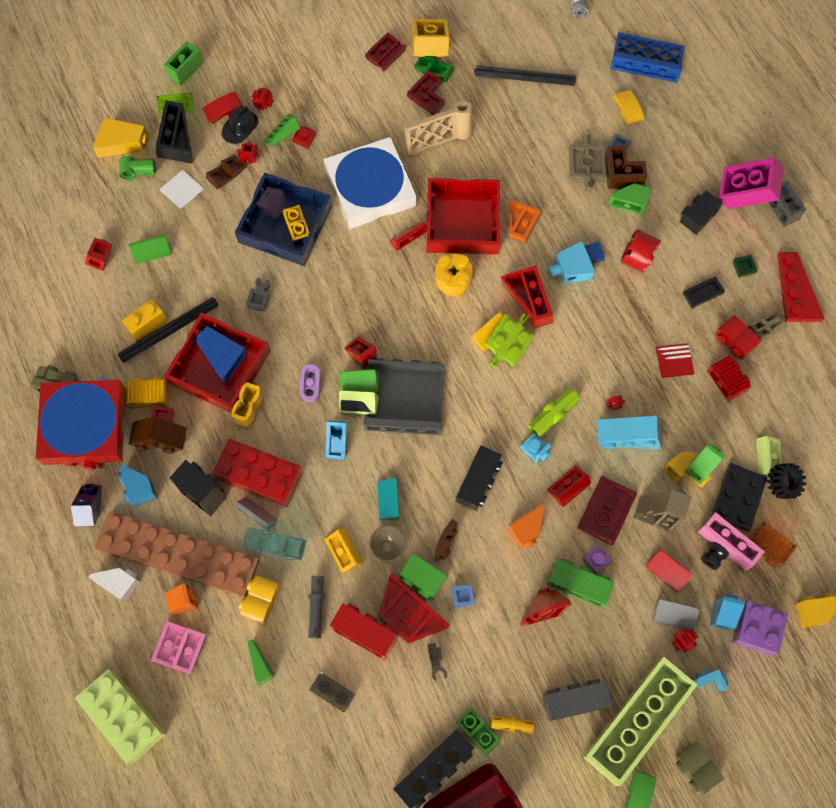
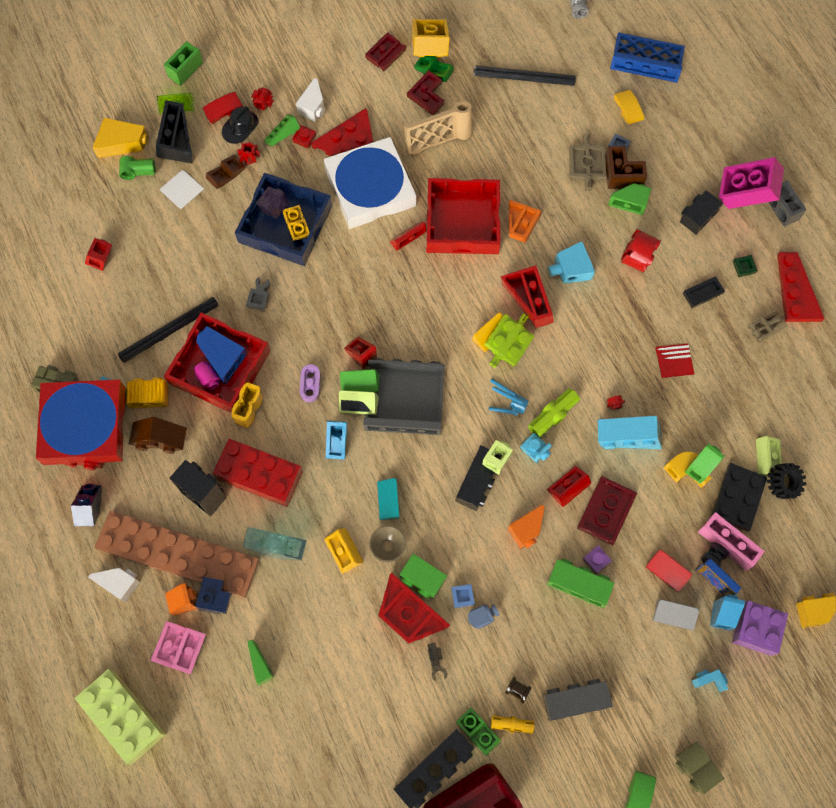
(138, 486): dark azure slope -> none
(144, 320): yellow brick -> none
(150, 249): bright green slope -> none
(163, 413): red plate -> none
(207, 376): none -> dark pink brick
(212, 597): none -> dark blue brick
(256, 513): light grey slope -> none
(259, 599): yellow brick -> none
(311, 102): none -> white slope
(316, 606): dark grey pin -> none
(332, 692): clear smoke plate -> none
(346, 136): none -> red wing
(364, 630): red brick -> none
(444, 545): reddish brown slope -> none
(453, 274): yellow brick -> none
(482, 616): none -> sand blue arm
(498, 448): none -> yellowish green brick
(518, 402): none -> dark azure plant
(518, 690): none -> dark brown bush
(545, 606): red wedge -> none
(595, 252): blue tile -> none
(639, 721): yellowish green brick -> none
(663, 509): dark tan wedge -> none
(685, 640): red gear -> none
(717, 578): none -> blue tile
(729, 378): red brick -> none
(737, 337): red brick -> none
(775, 545): clear orange brick -> none

